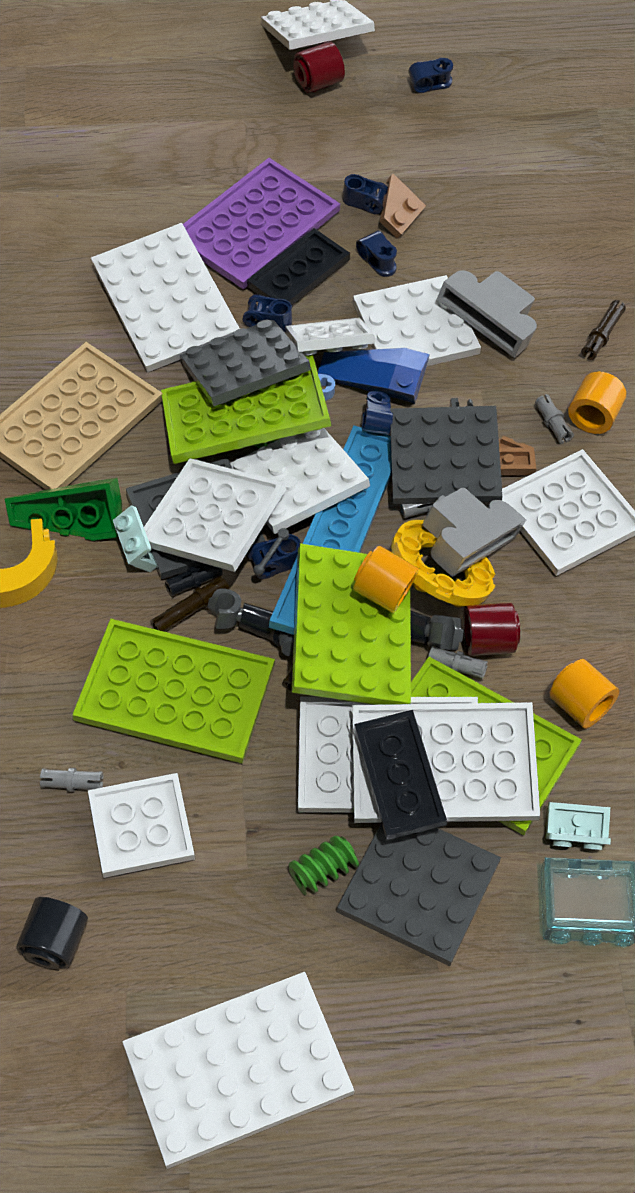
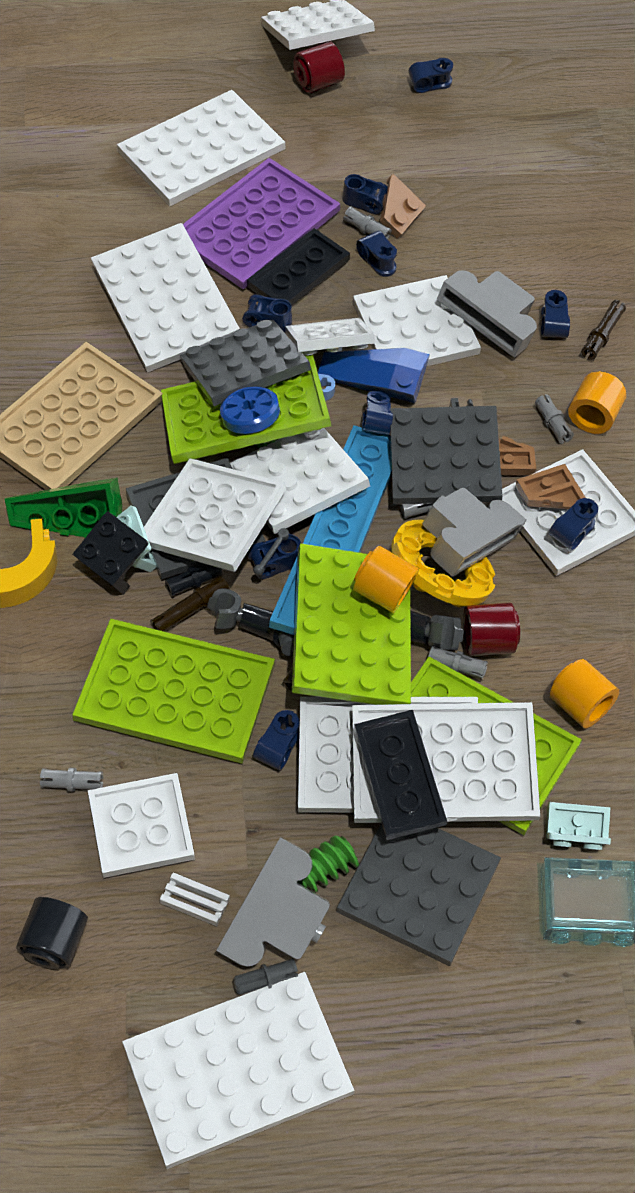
(111, 550): none -> black bracket
(197, 888): none -> white tile
(200, 147): none -> white plate
(250, 410): none -> blue wheel
(265, 976): none -> dark grey axle
(276, 743): none -> dark blue piece
(277, 910): none -> light grey brick
(365, 223): none -> light grey pin
(550, 488): none -> medium nougat wing
(554, 315): none -> dark blue piece
(575, 523): none -> dark blue piece

